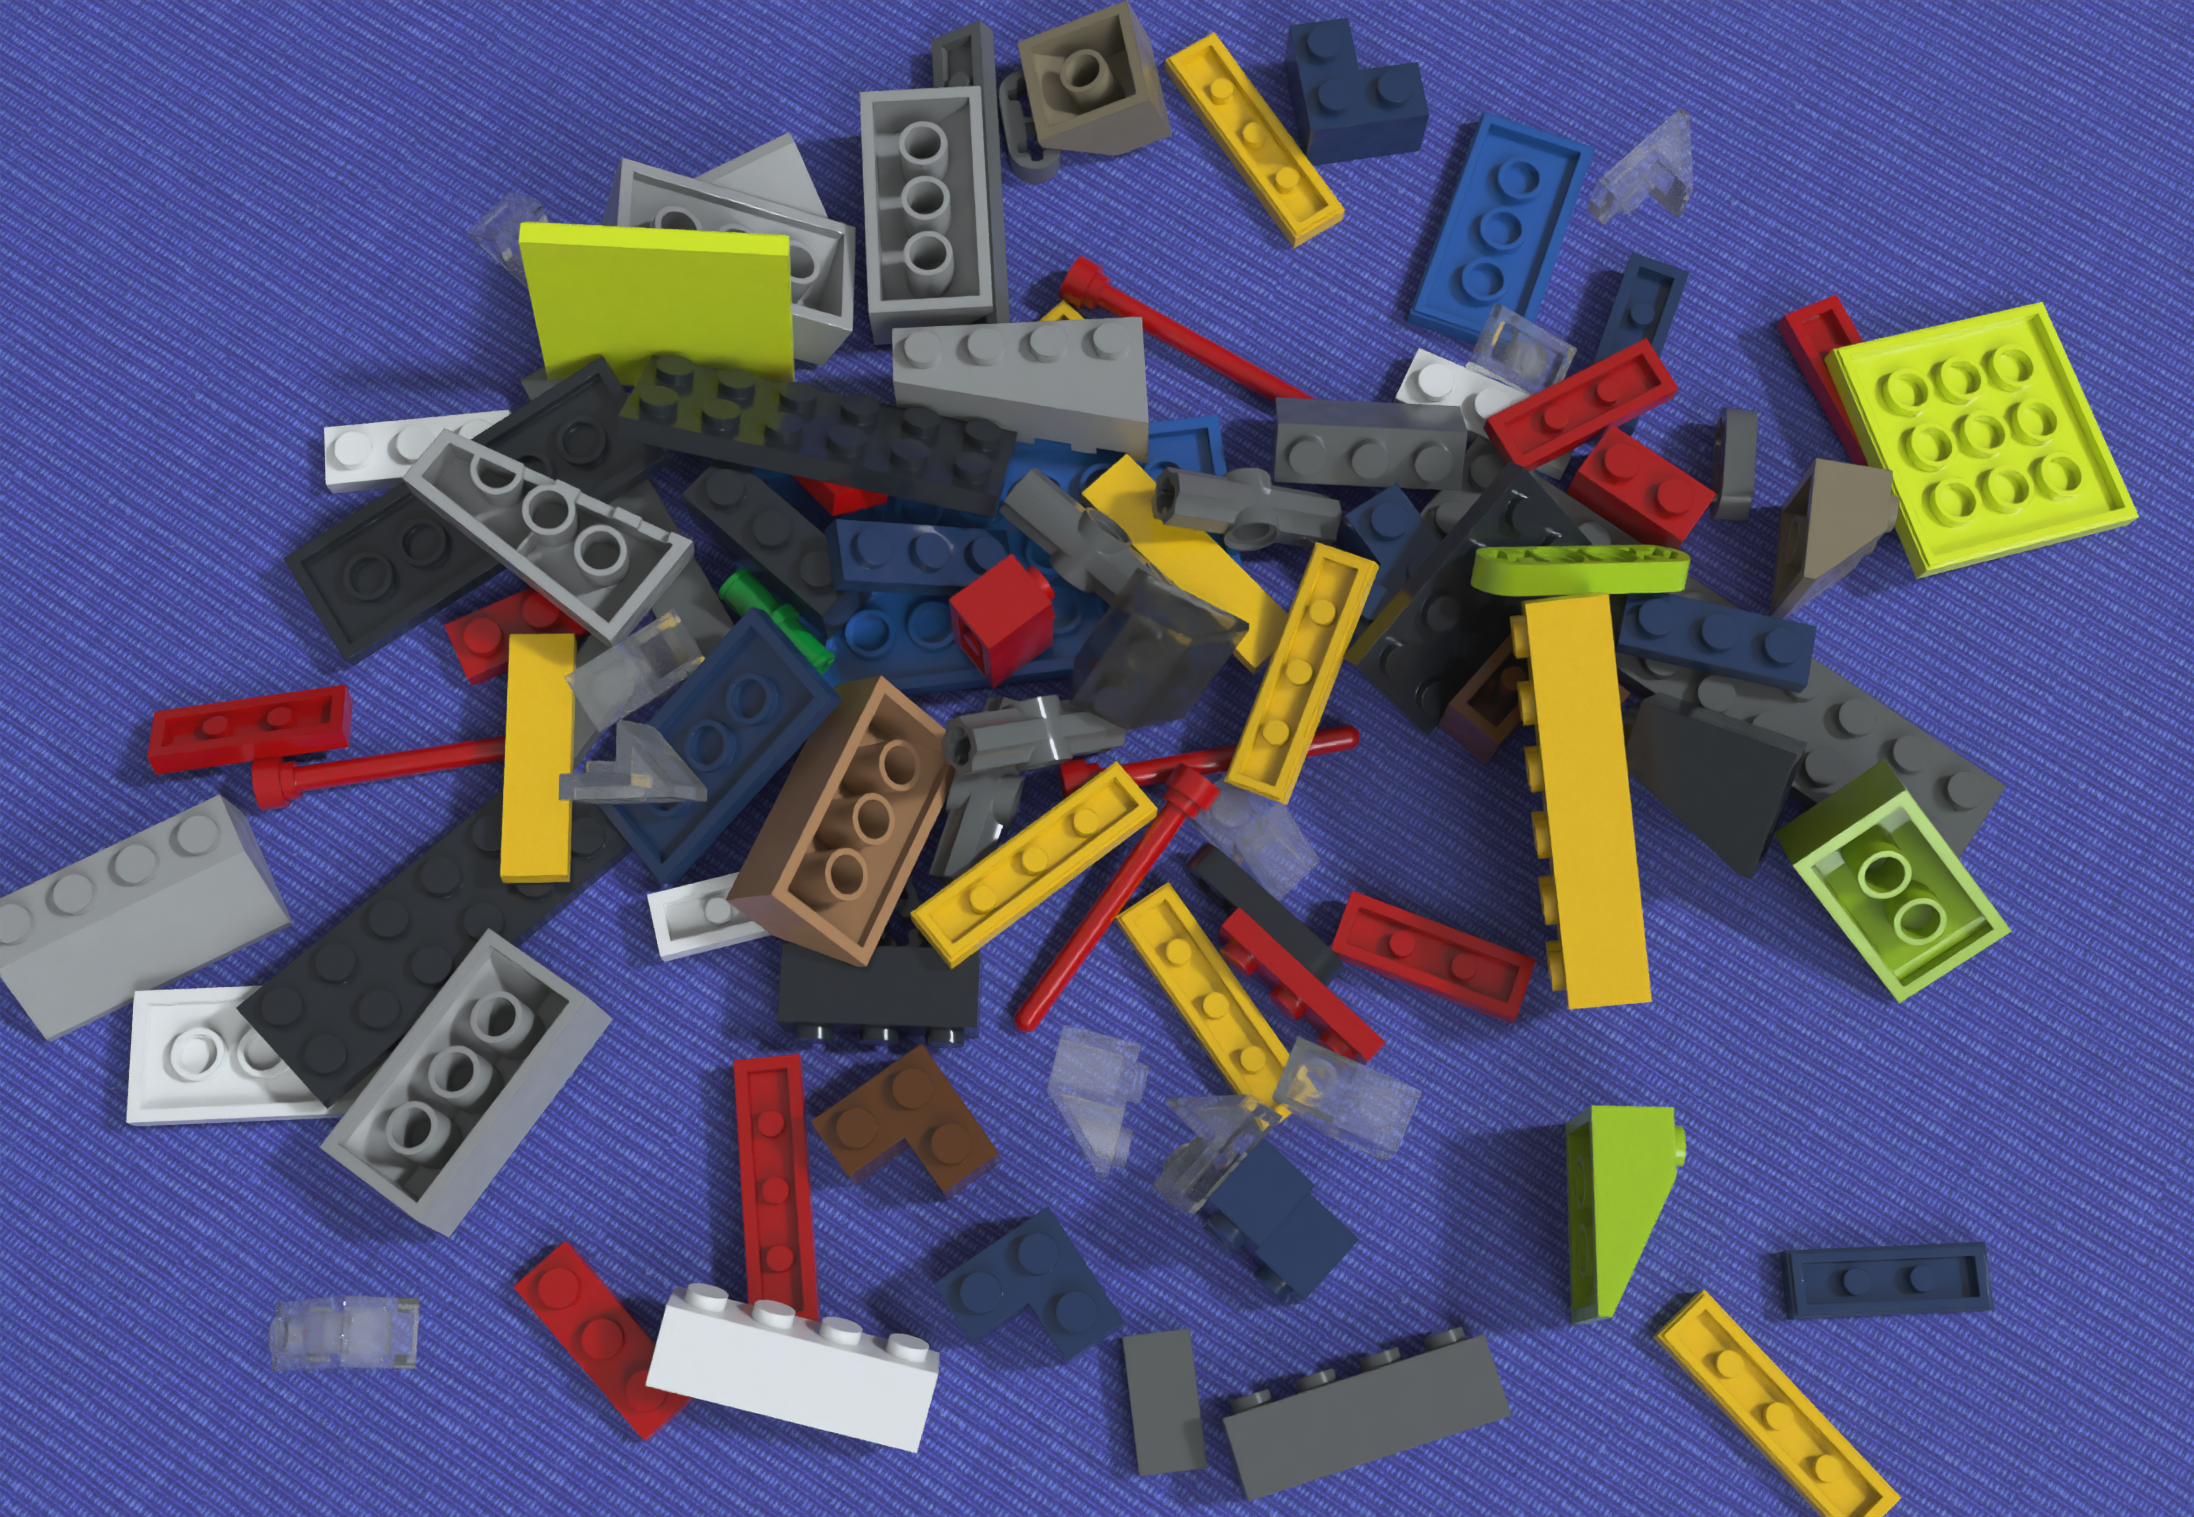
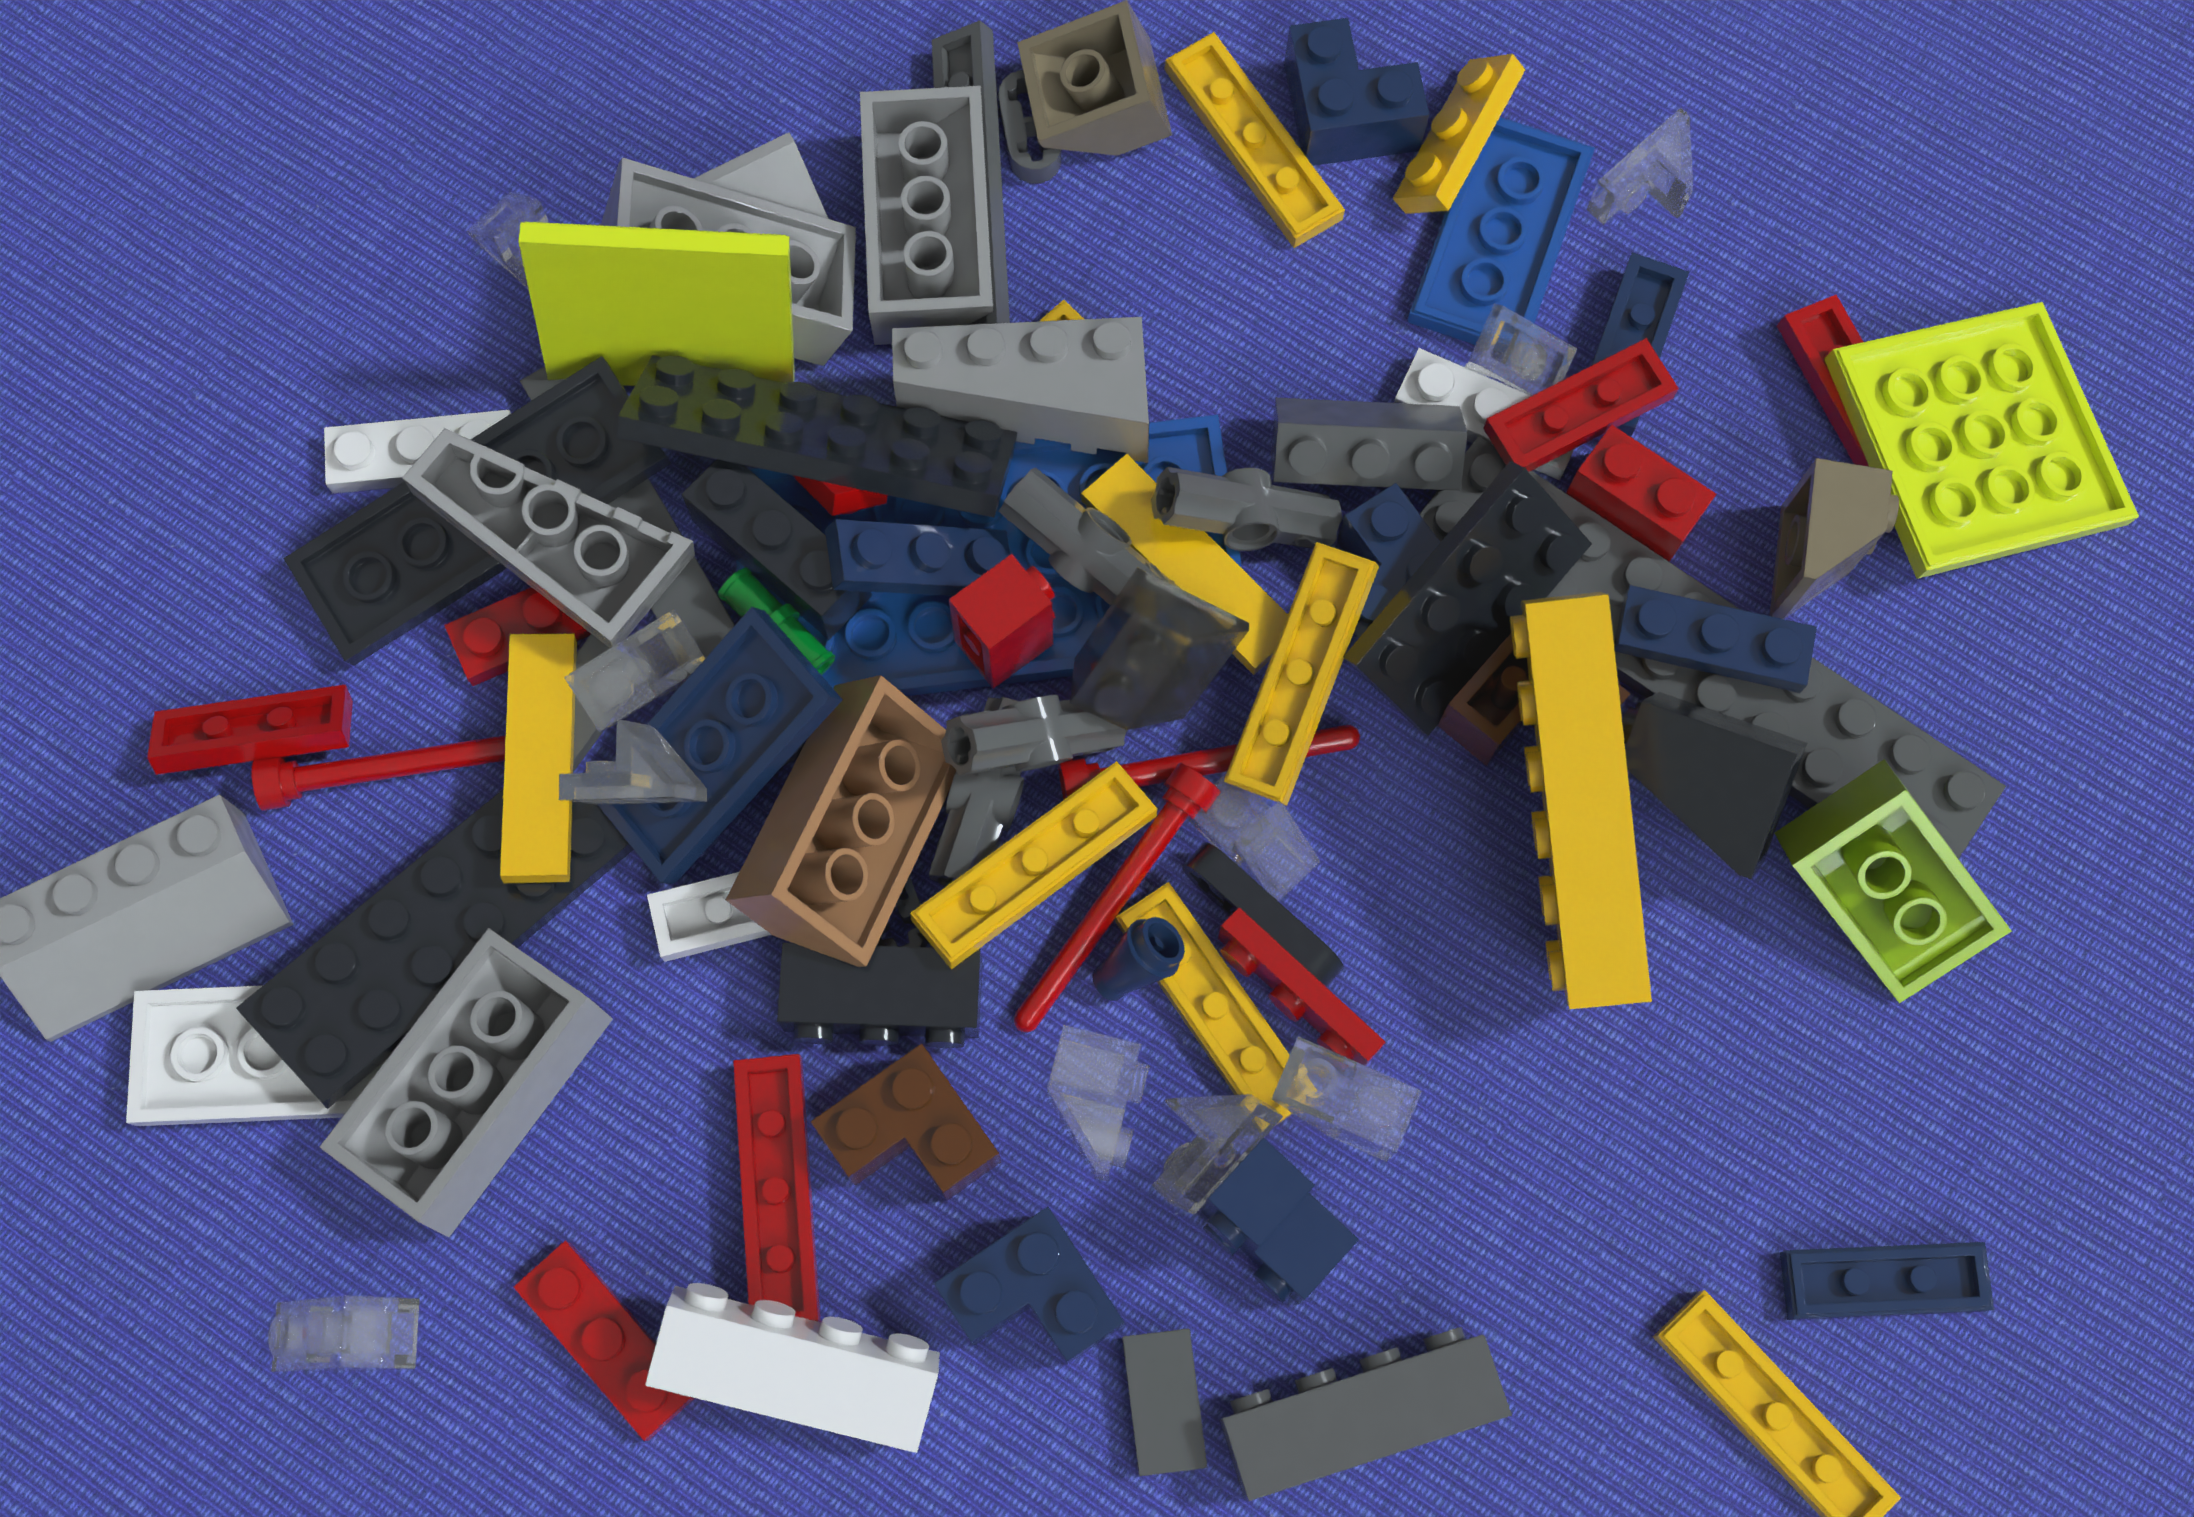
(1091, 288): red piece -> none
(1142, 956): none -> dark blue cone
(1432, 957): red plate -> none
(1458, 134): none -> yellow plate
(1579, 570): lime beam -> none
(1617, 1184): lime slope -> none
(1733, 464): dark grey beam -> none

